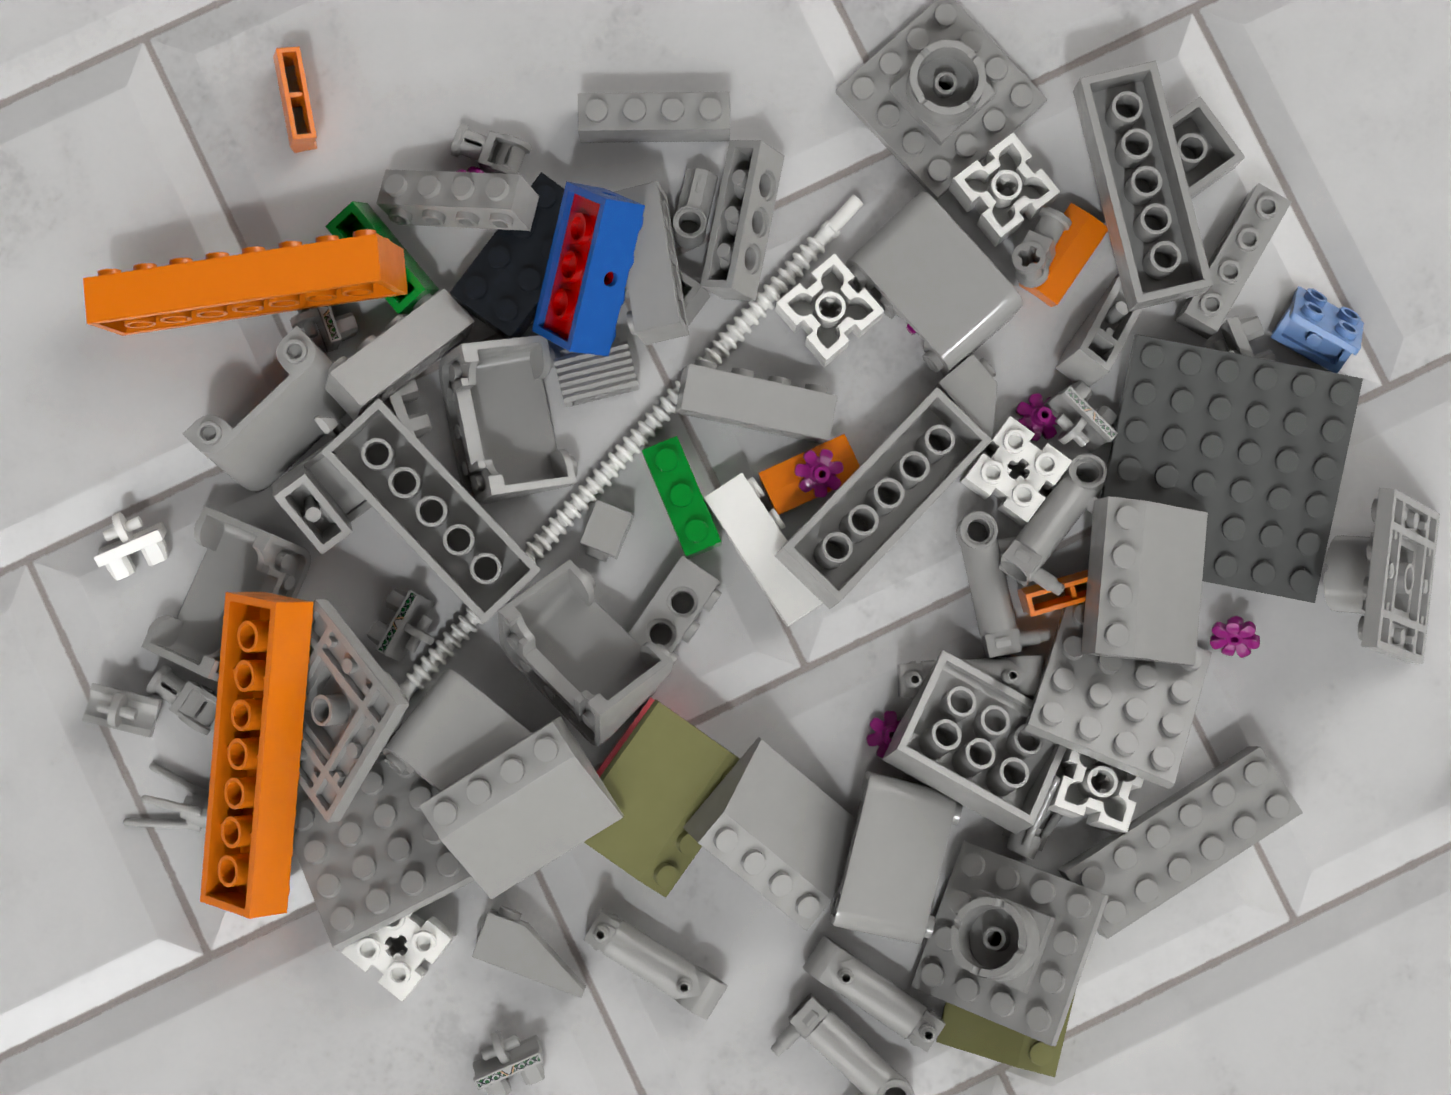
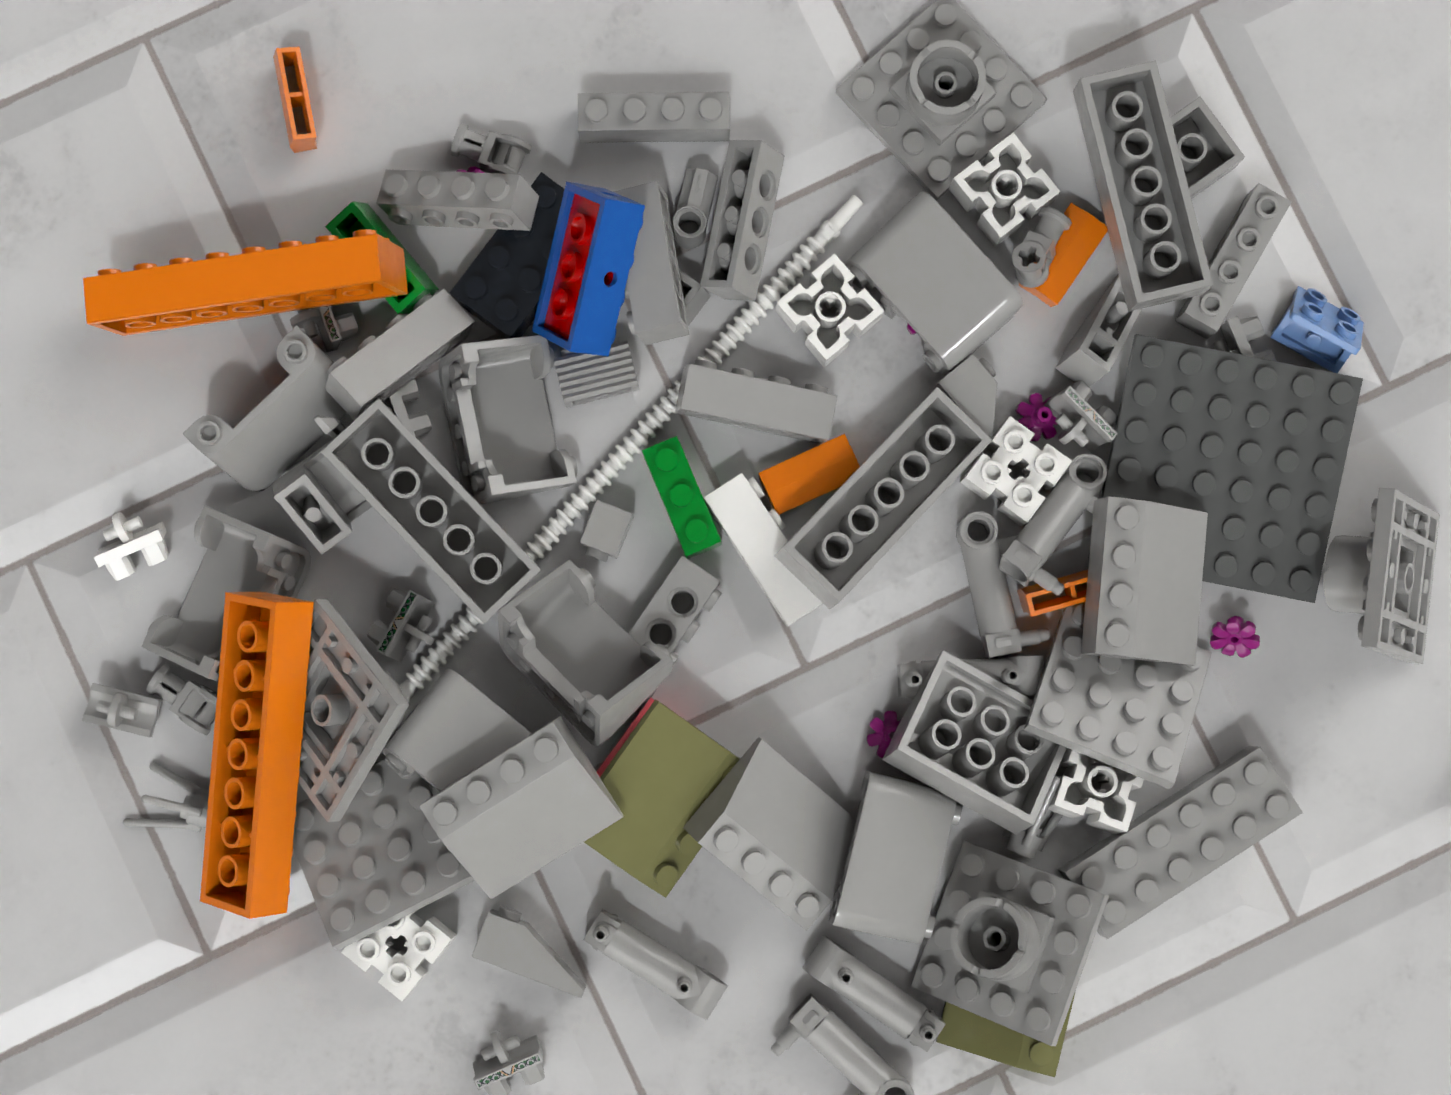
(811, 469): magenta plant -> none

